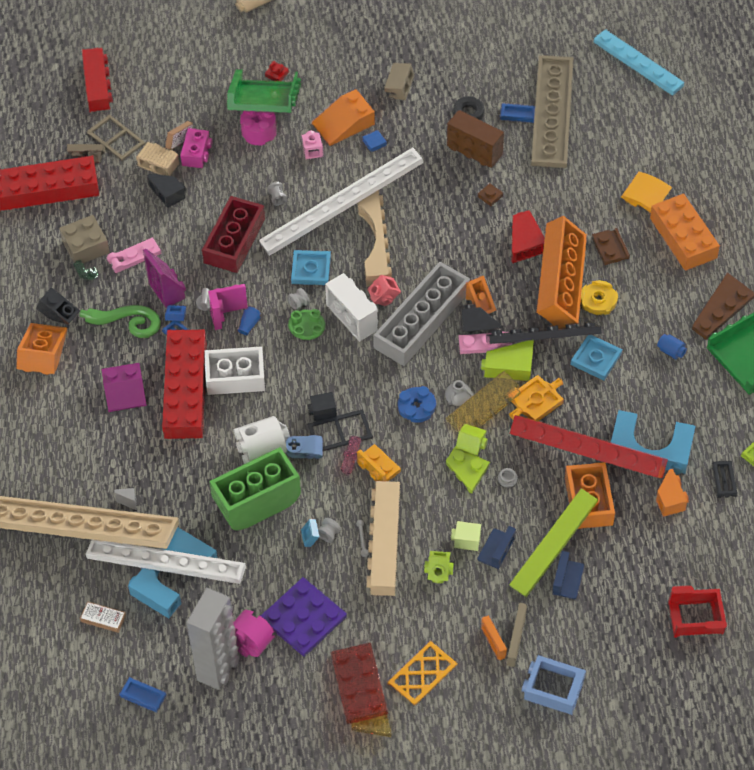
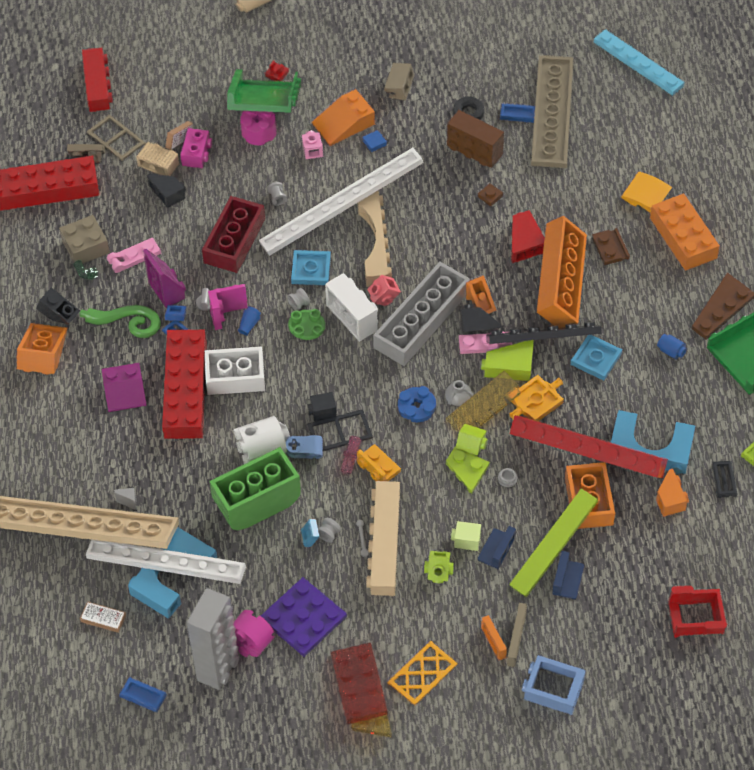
(599, 307): yellow plate -> none

